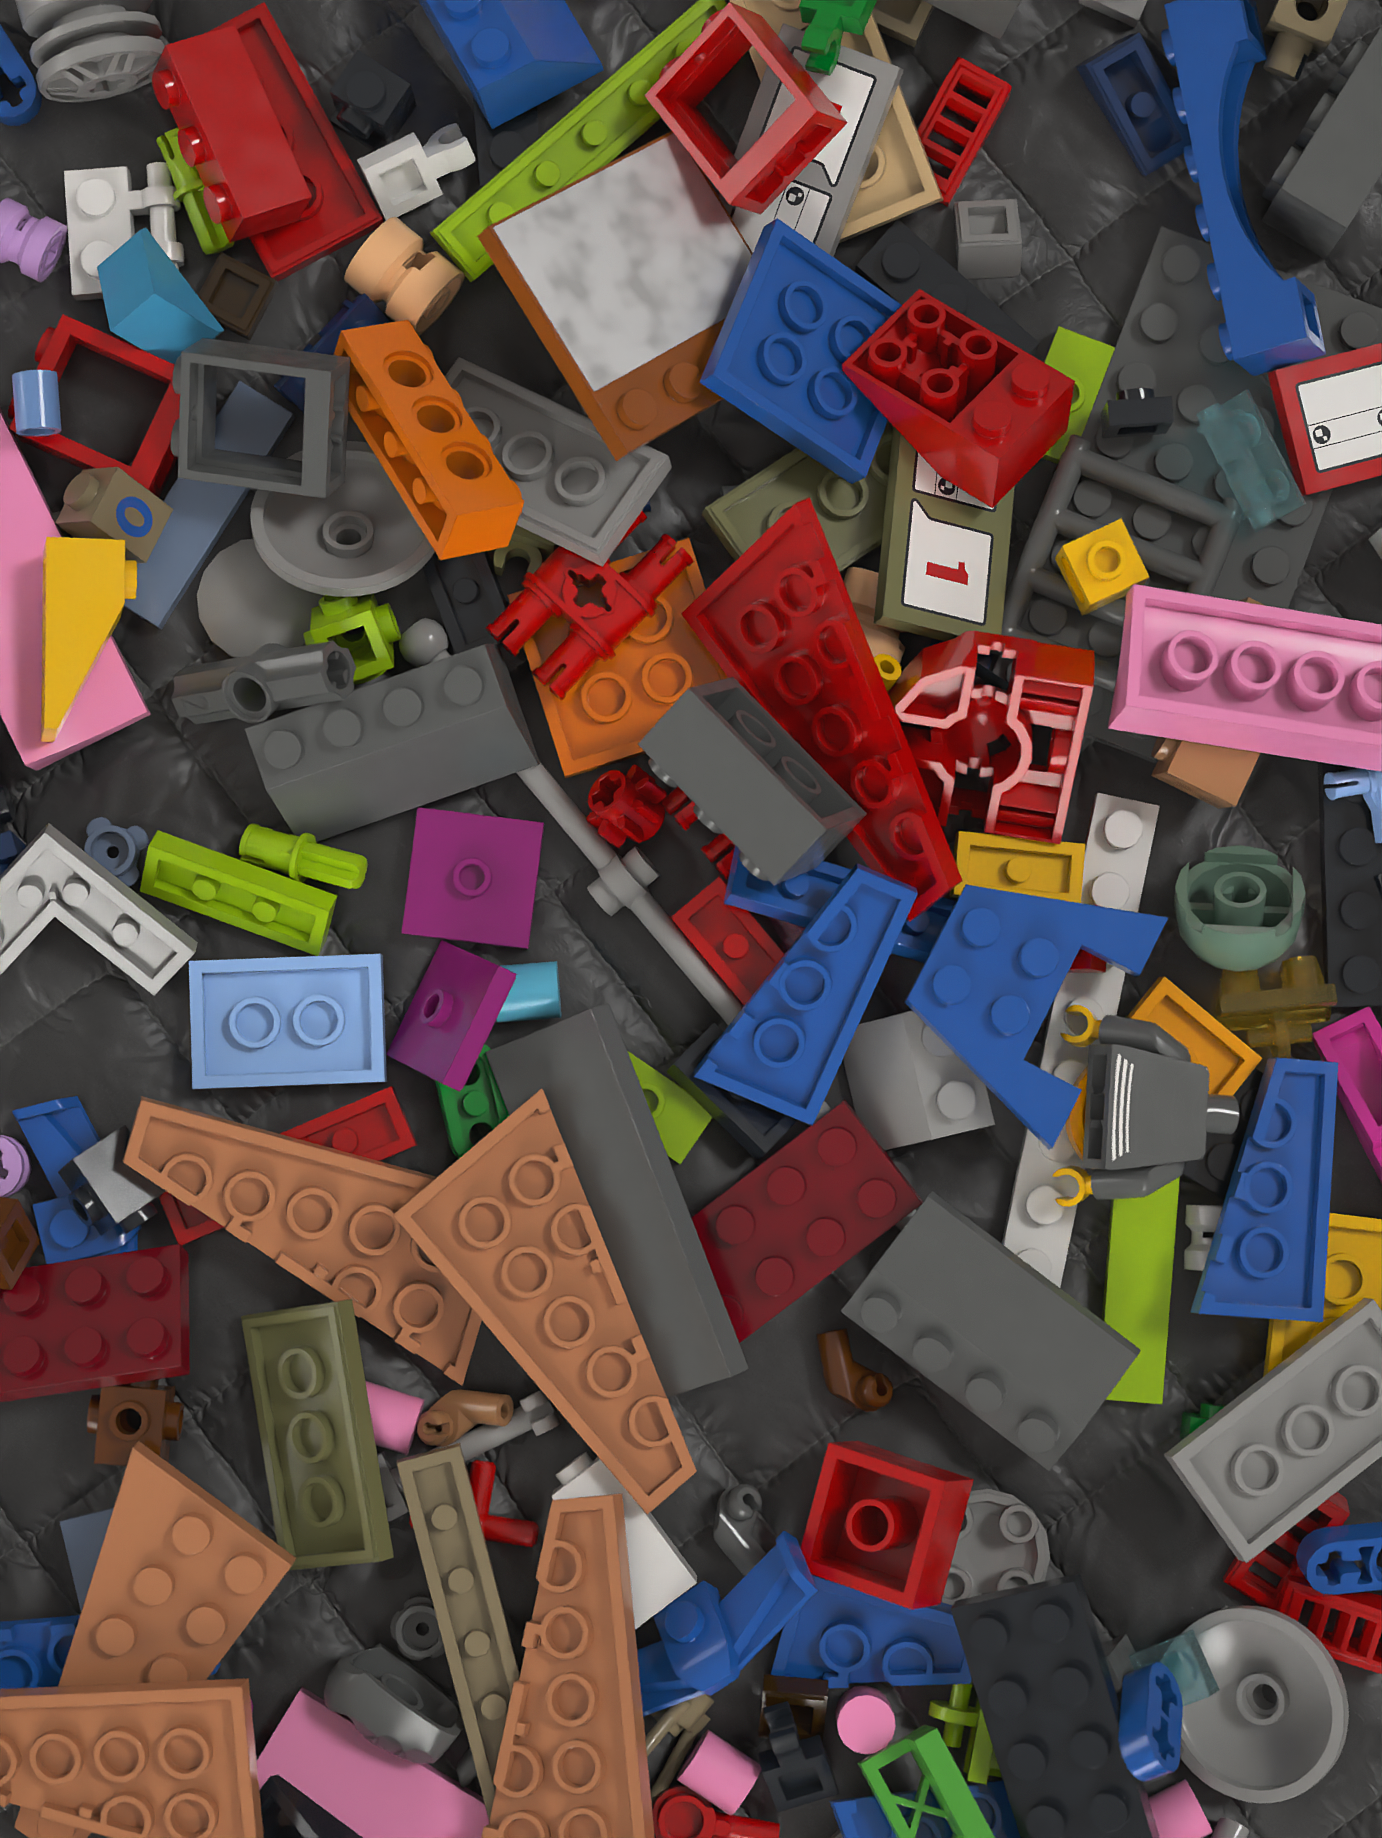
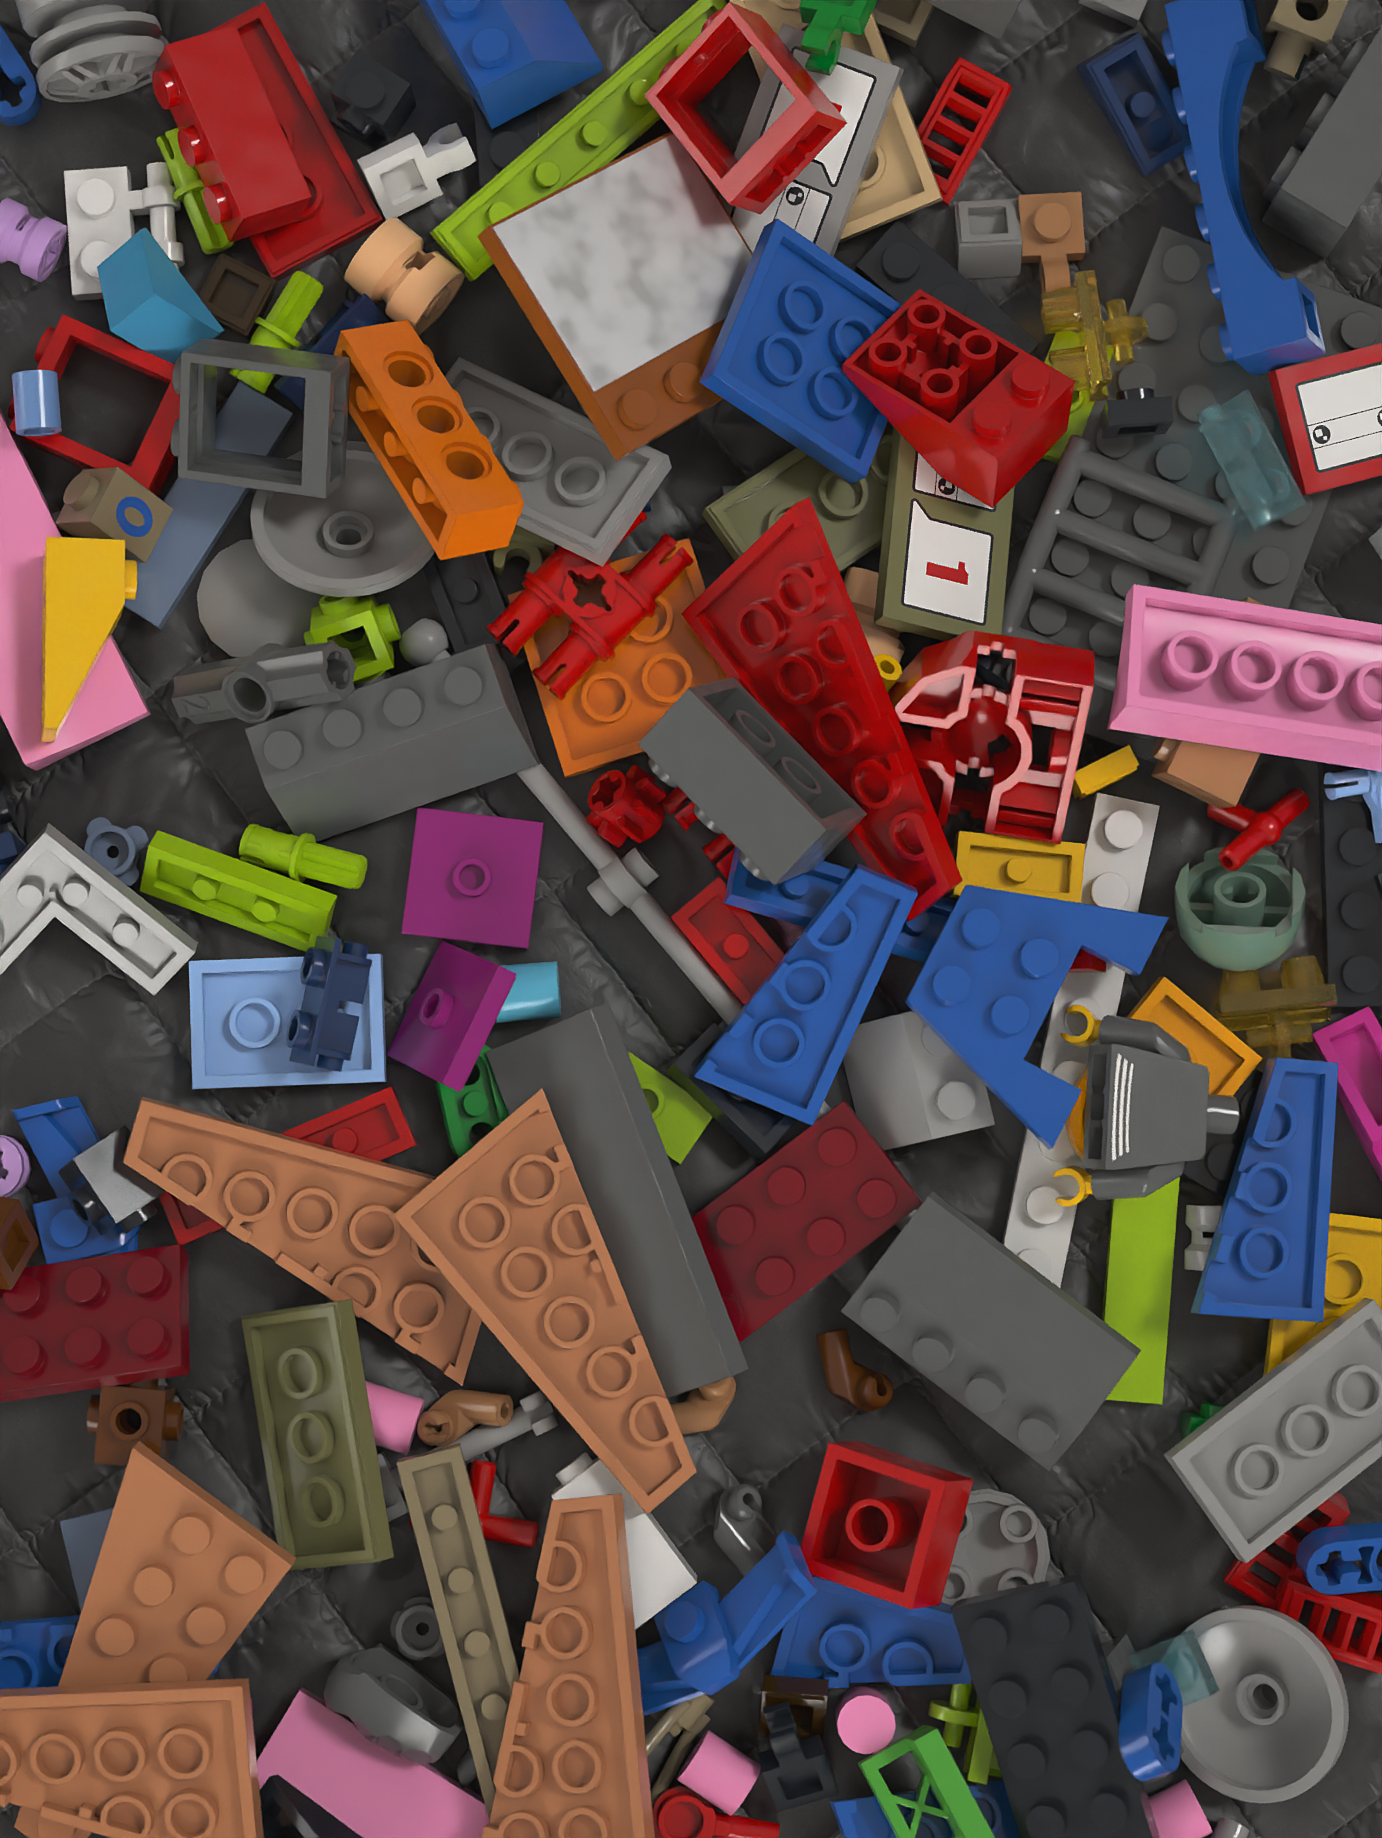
(282, 324): none -> lime axle
(318, 1025): none -> dark blue hinge
(704, 1406): none -> medium nougat arm
(1052, 235): none -> medium nougat plate
(1080, 310): none -> clear yellow hips
(1101, 566): yellow brick -> none
(1104, 772): none -> yellow tile
(1256, 828): none -> red piece

